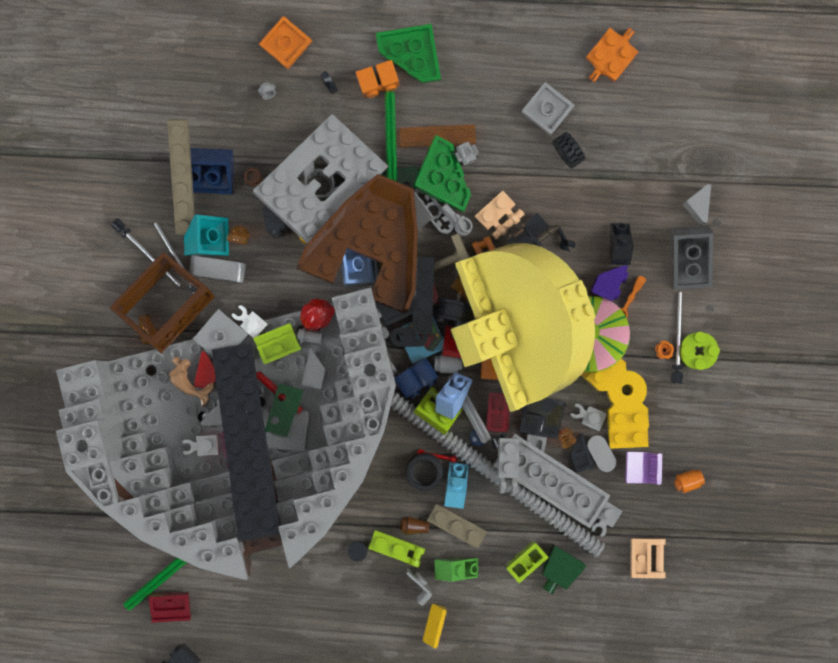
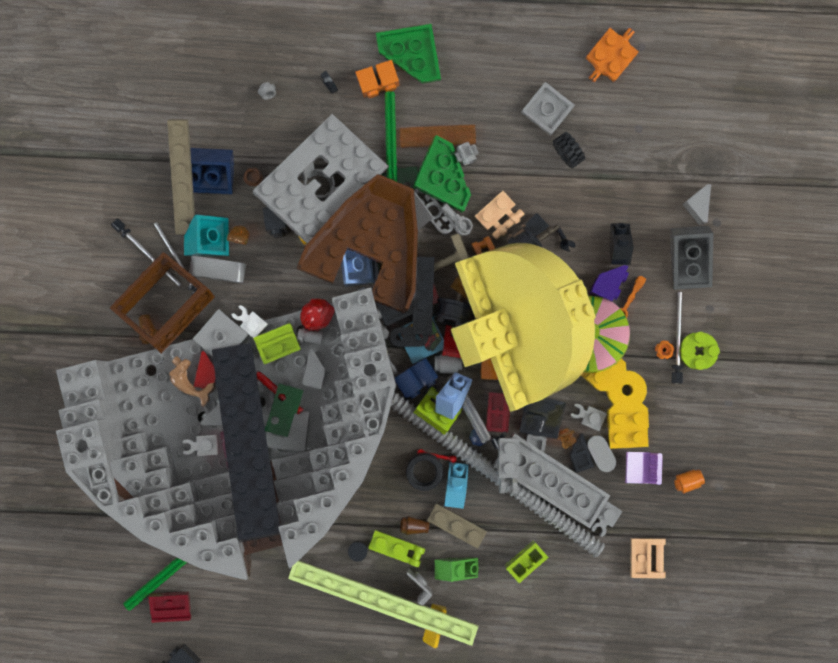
(285, 42): orange plate -> none
(384, 602): none -> yellowish green plate
(561, 569): dark green torso -> none

